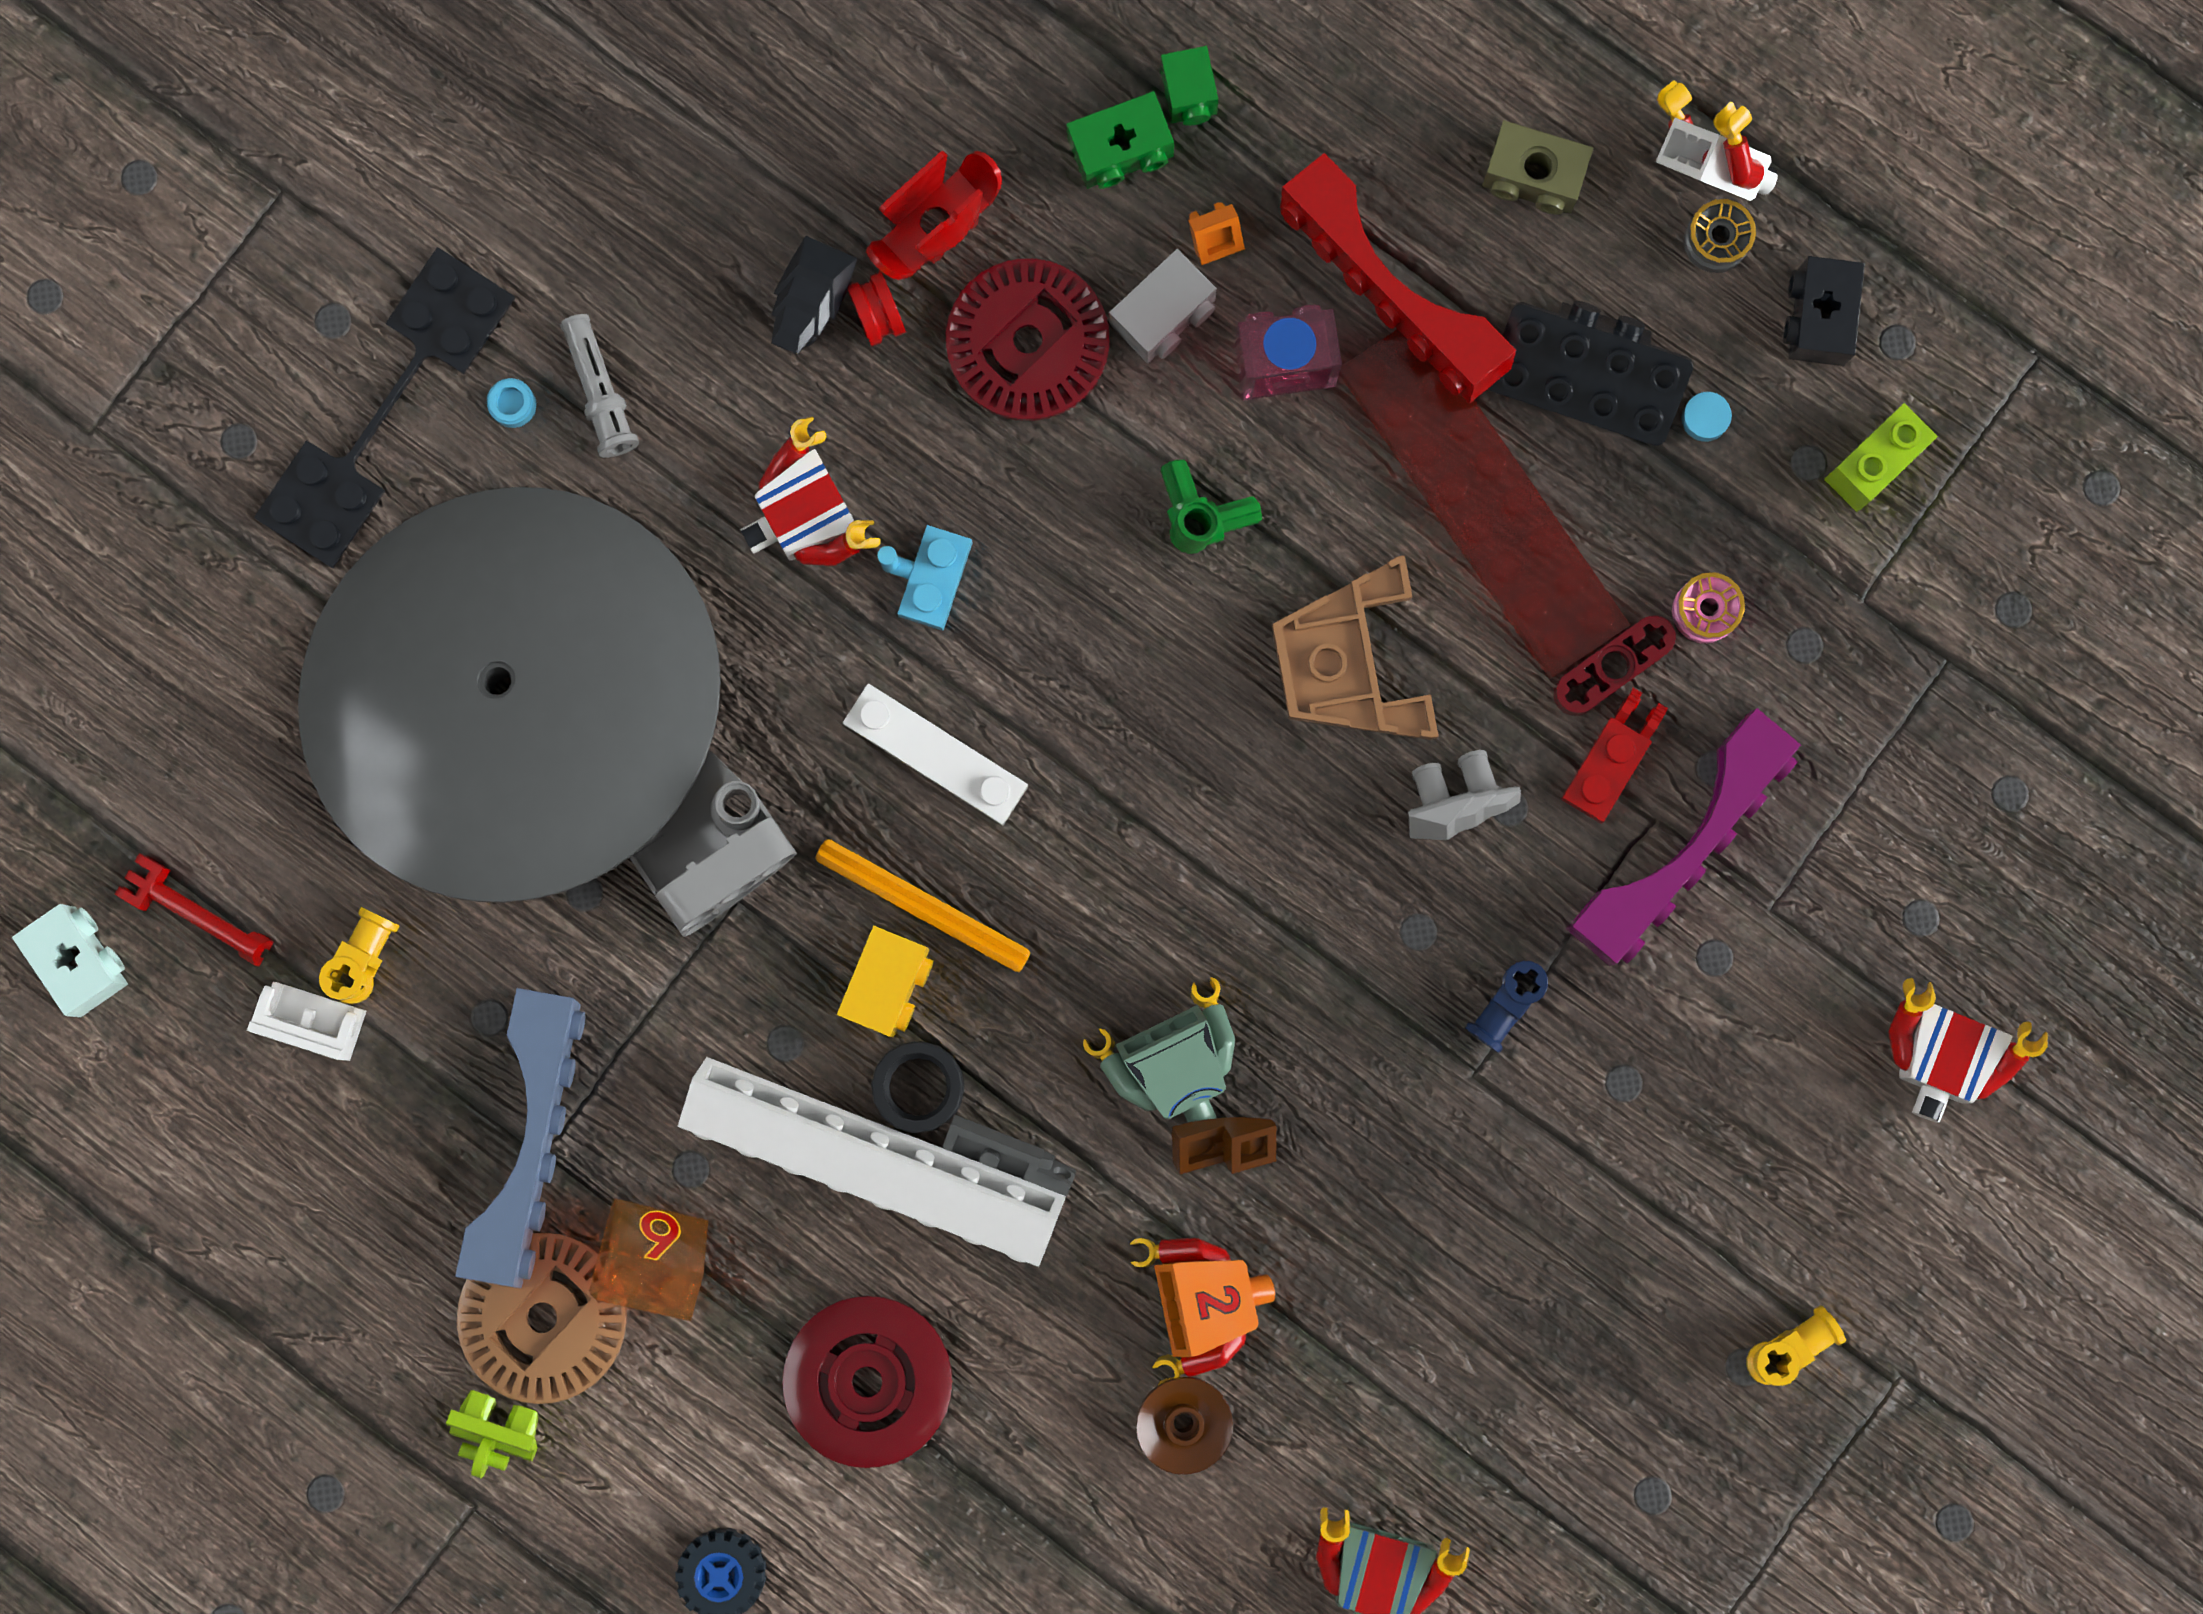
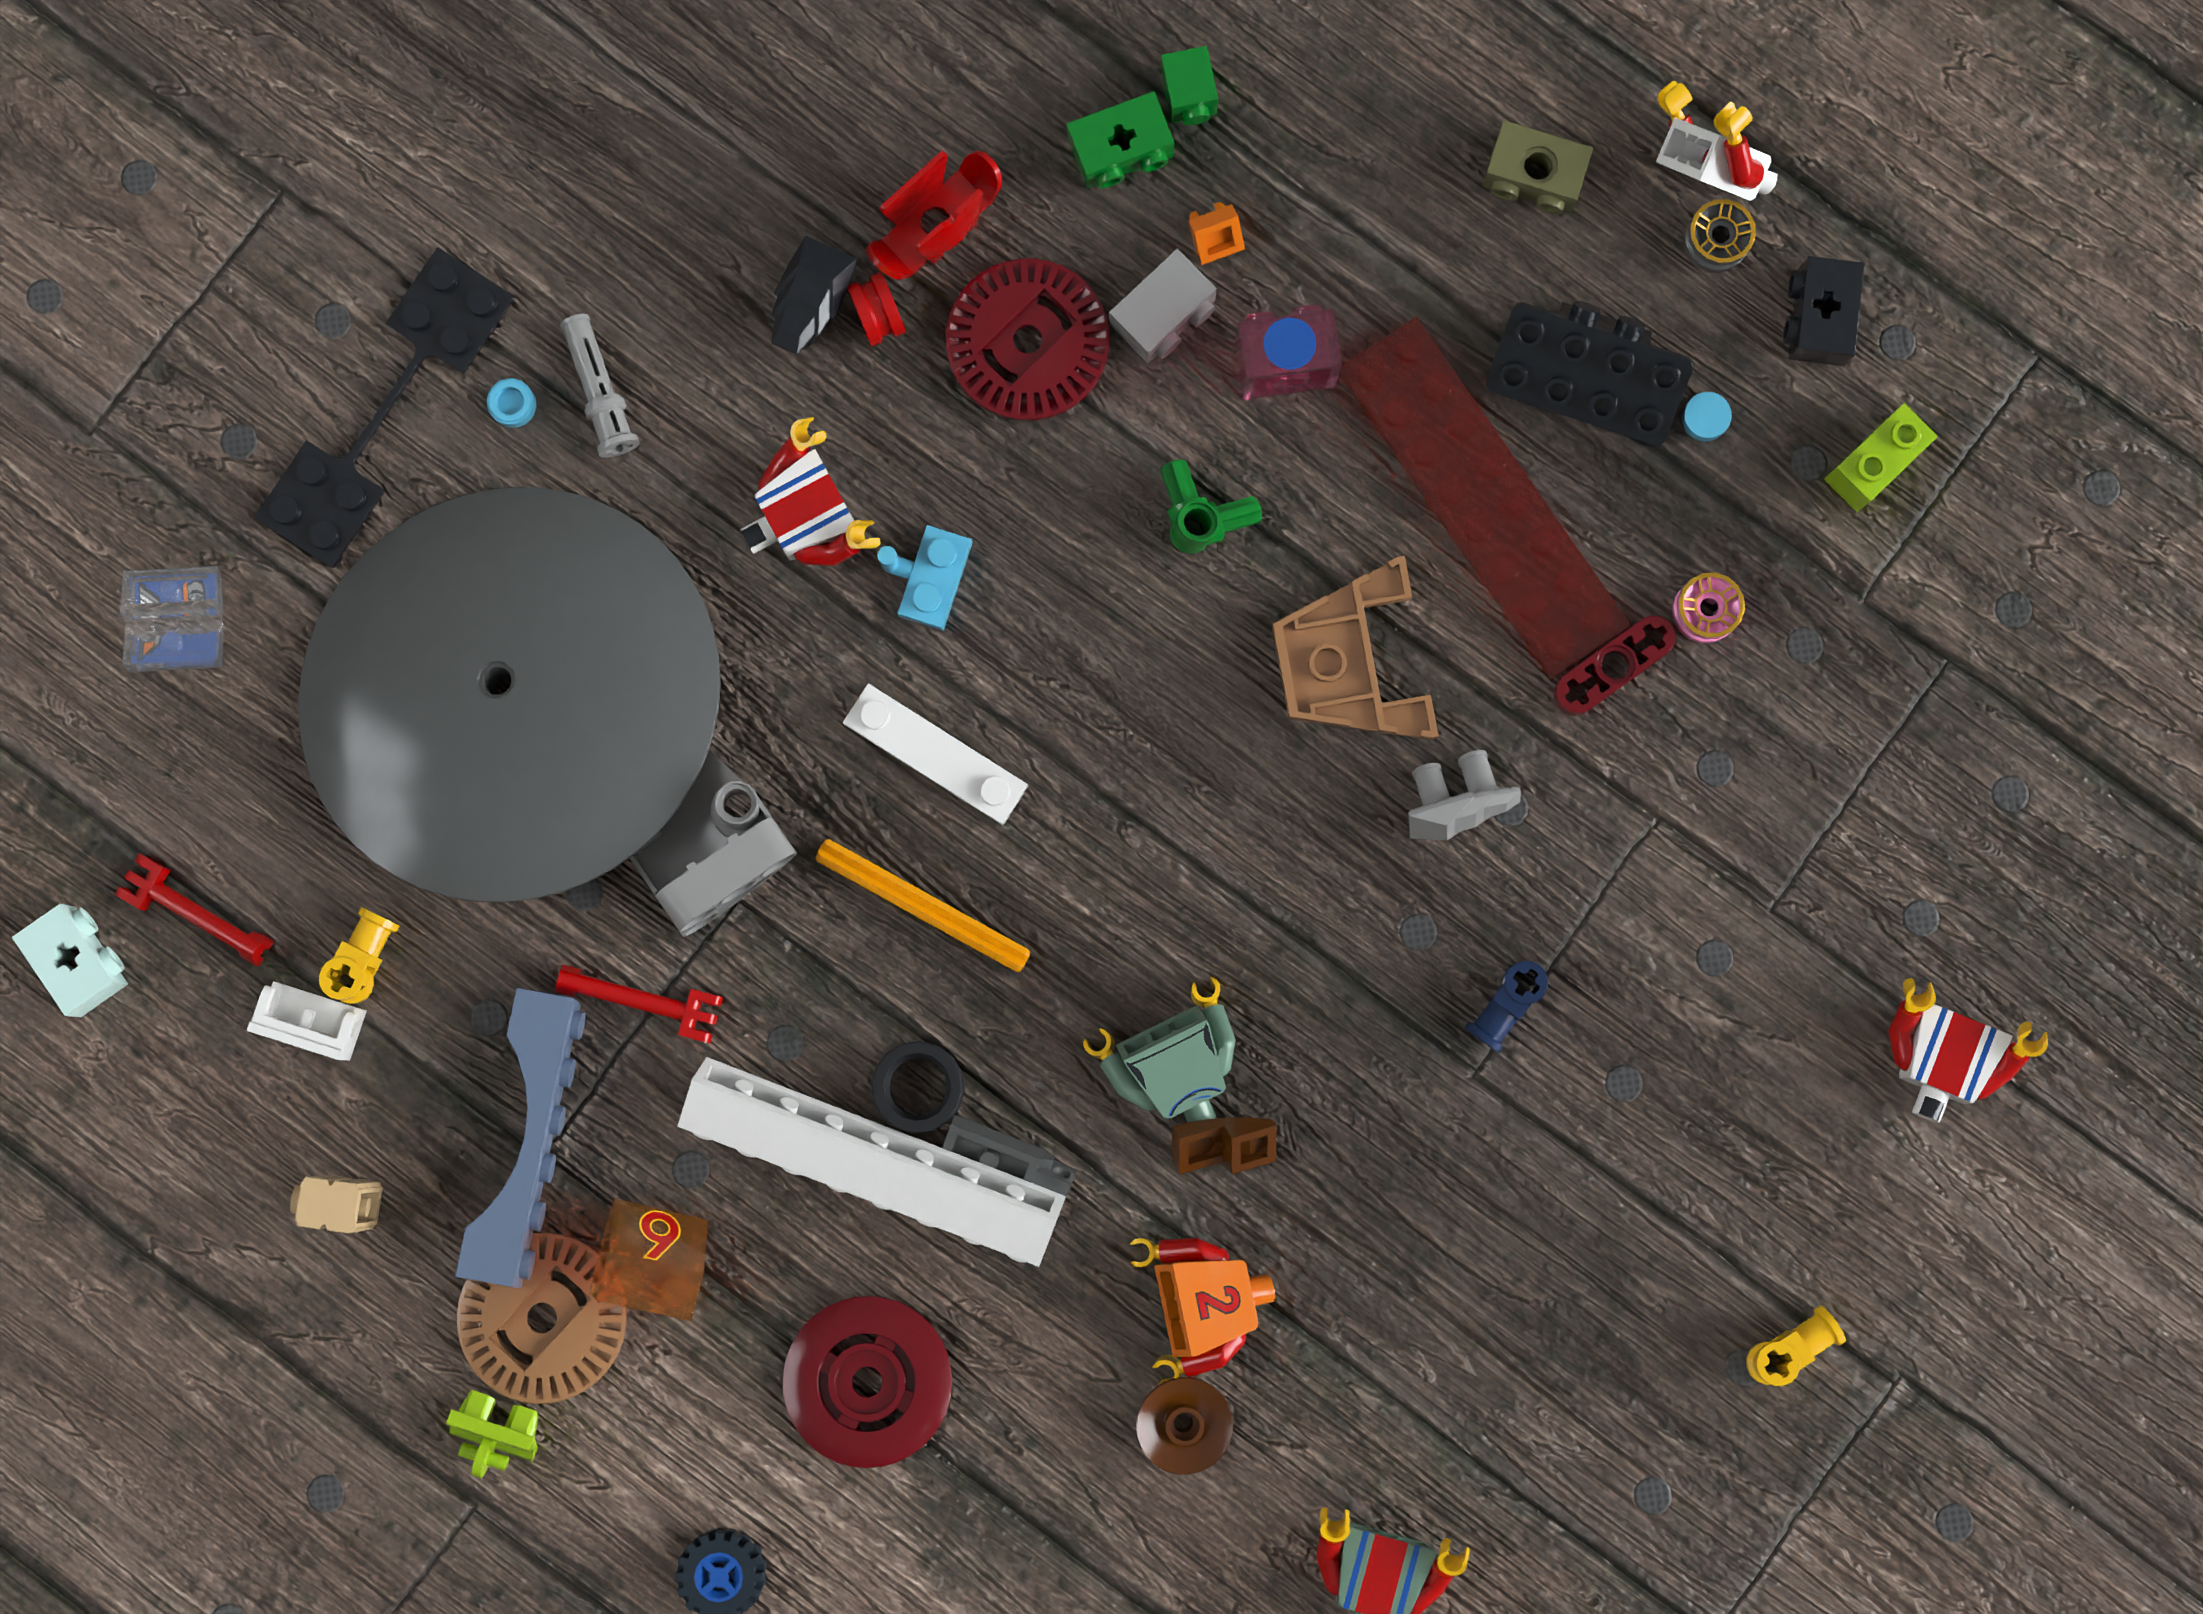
(172, 619): none -> clear slope
(336, 1203): none -> tan brick
(572, 981): none -> red hinge
(885, 982): yellow brick -> none
(1457, 344): red arch -> none
(1612, 760): red hinge -> none
(1745, 766): magenta arch -> none

